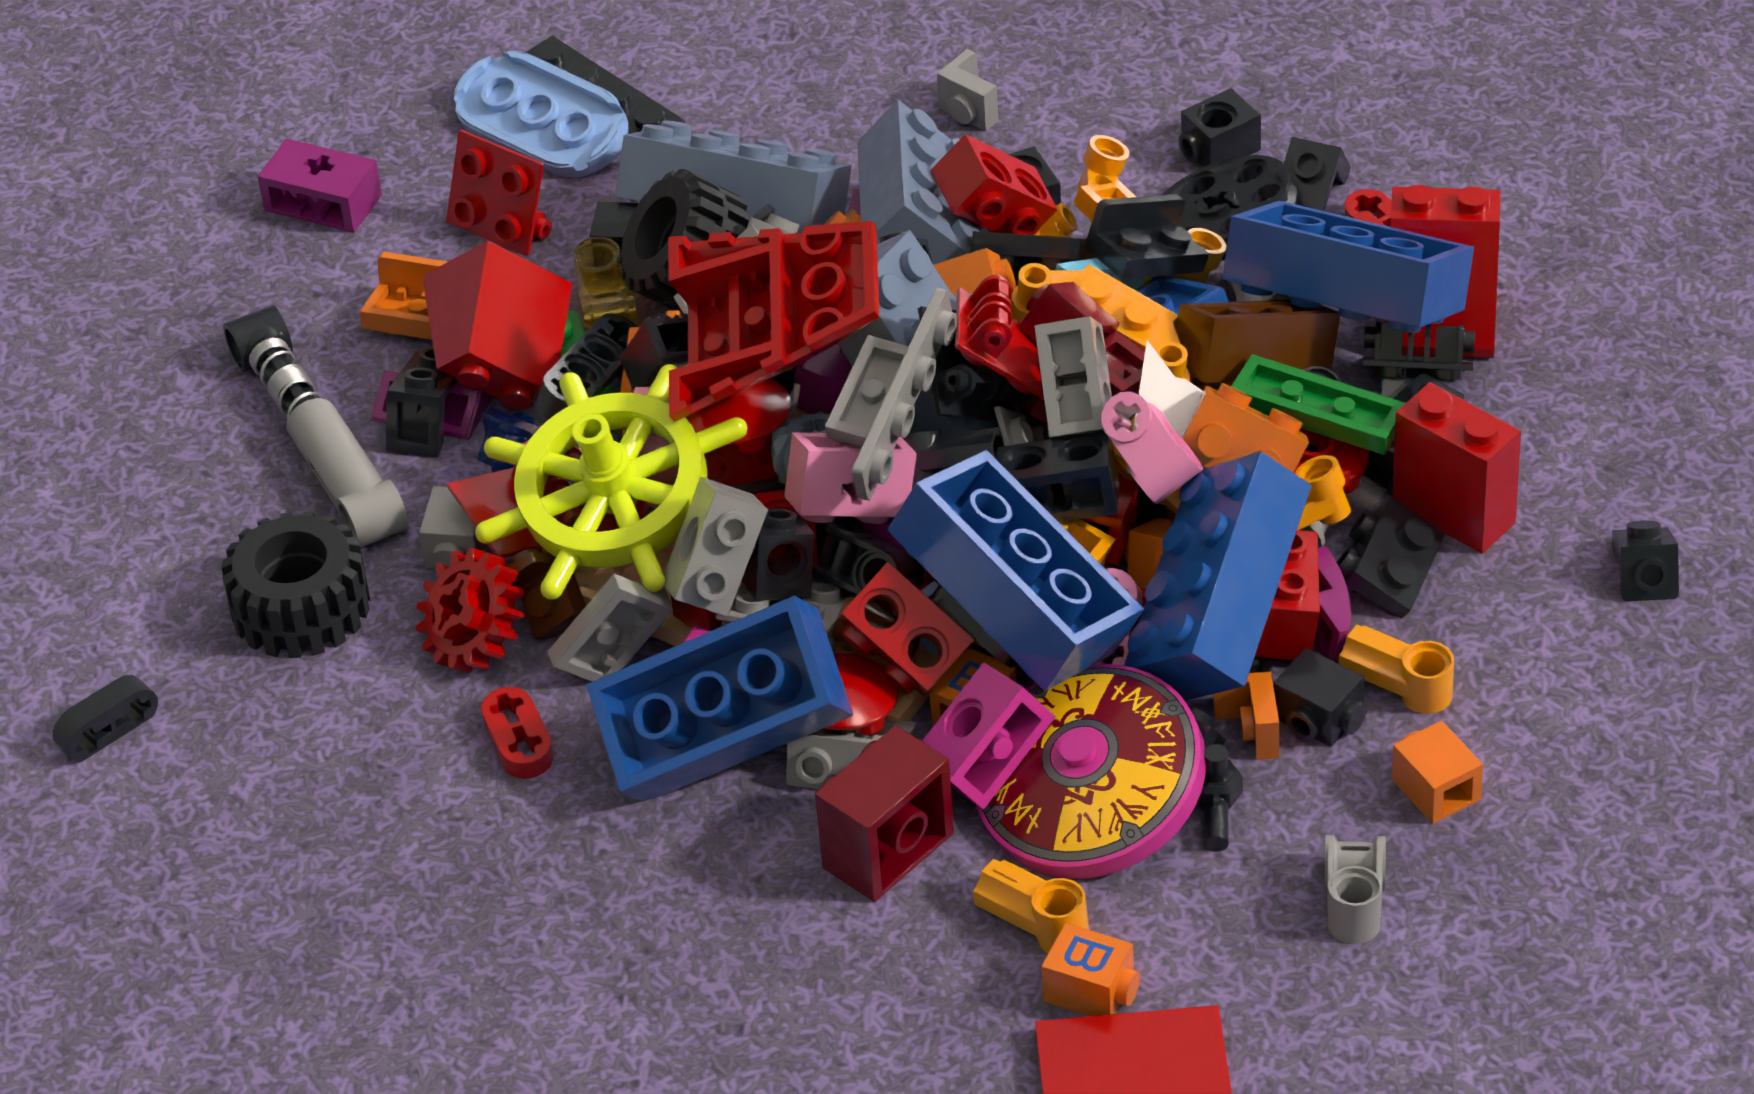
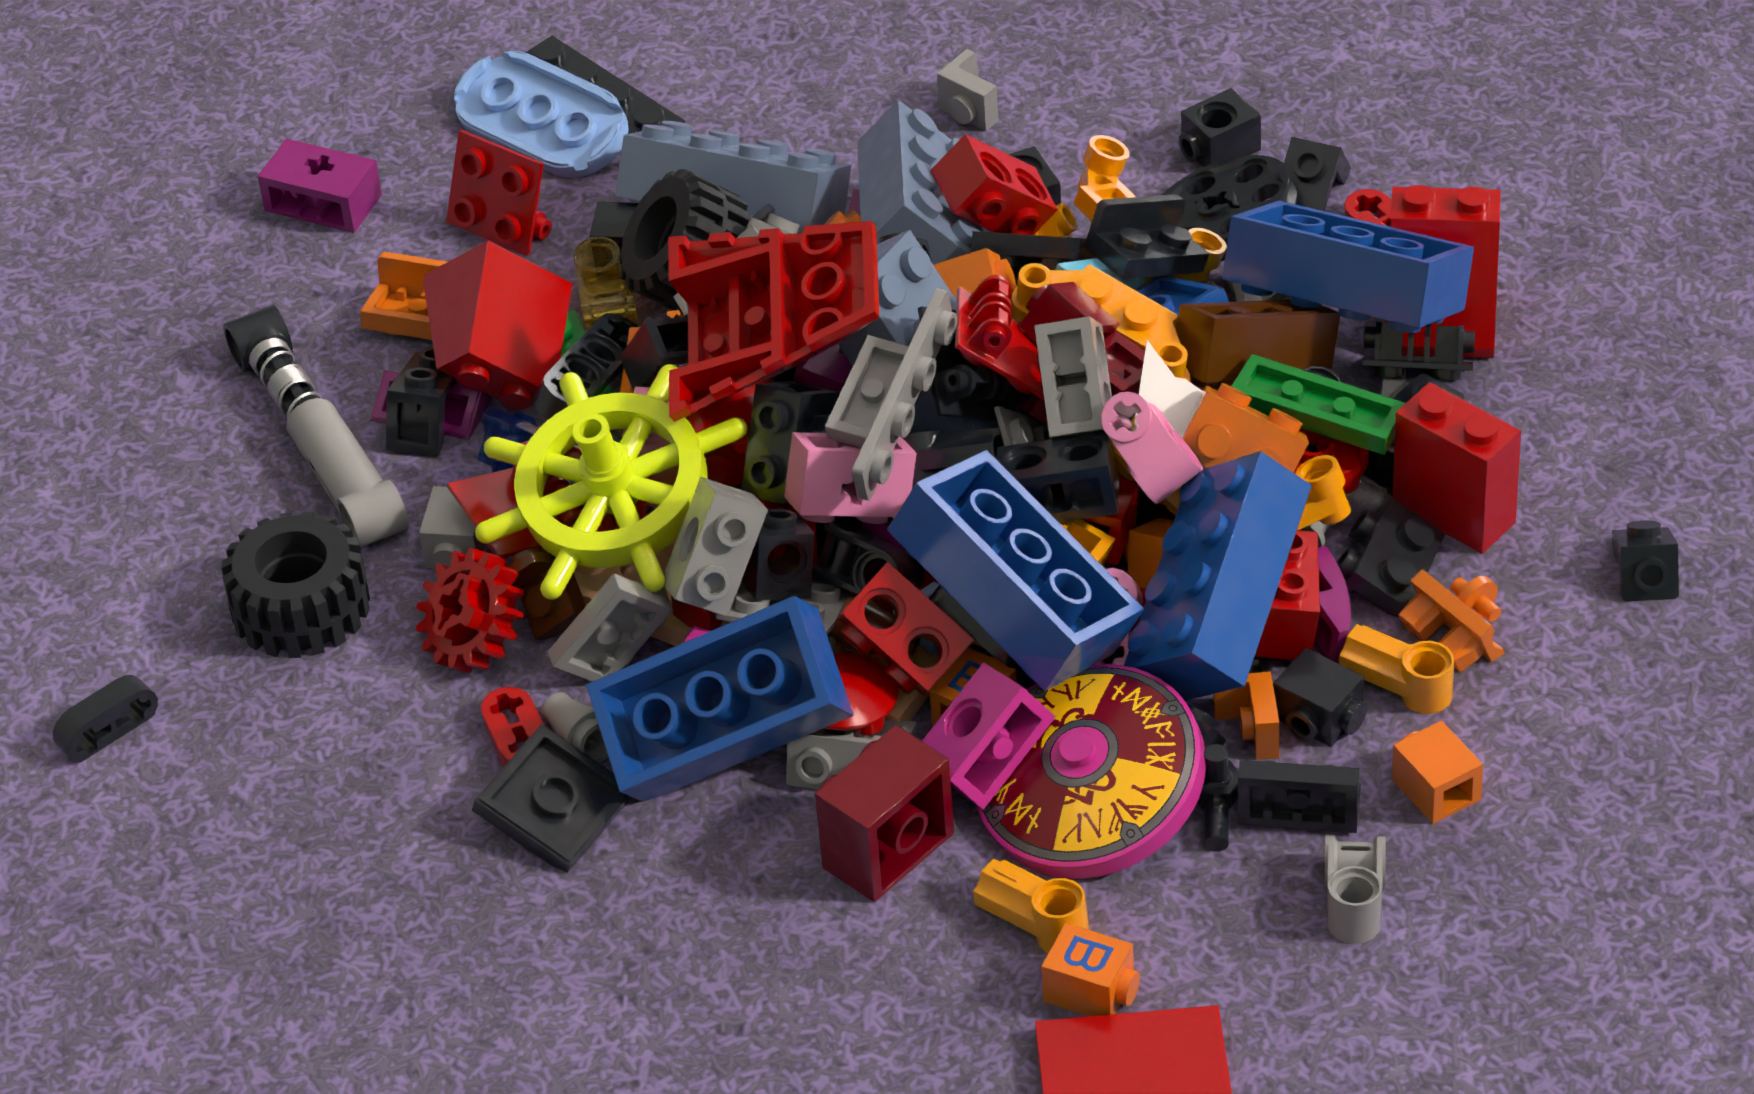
(552, 799): none -> black plate
(575, 724): none -> light grey cone
(776, 413): none -> black bracket
(1298, 796): none -> black bracket
(1463, 614): none -> orange hips

